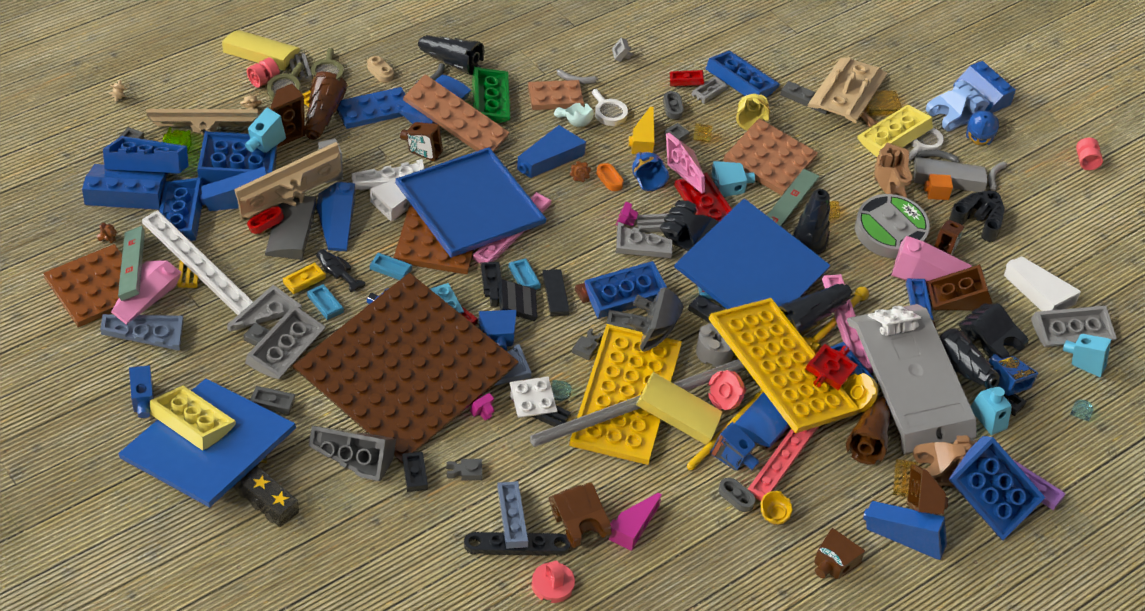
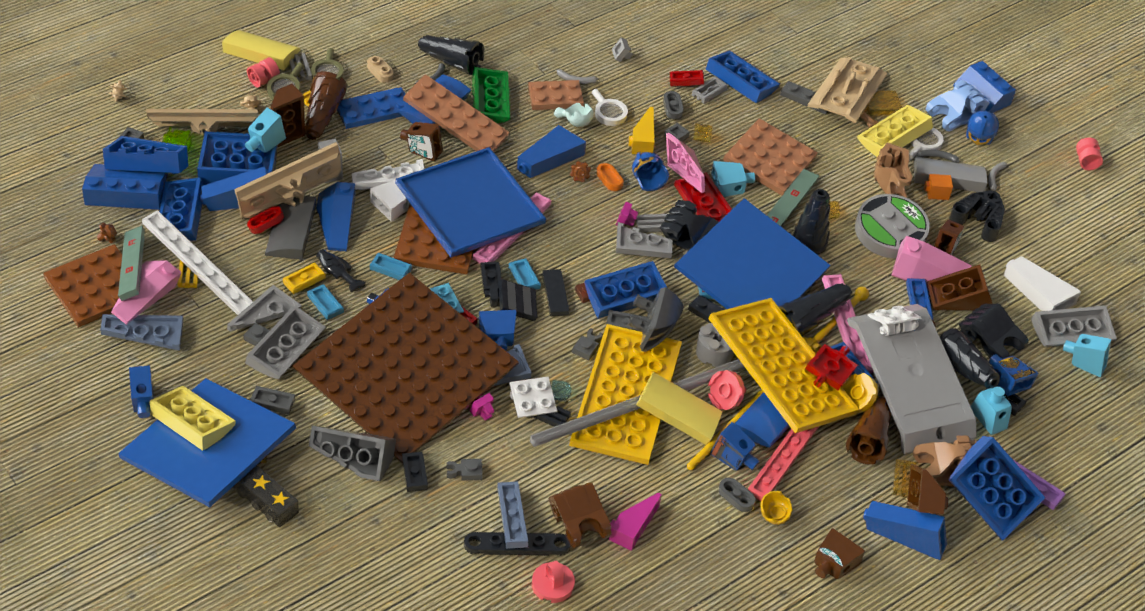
(751, 109): light yellow helmet -> none
(1082, 410): clear light blue tile -> none

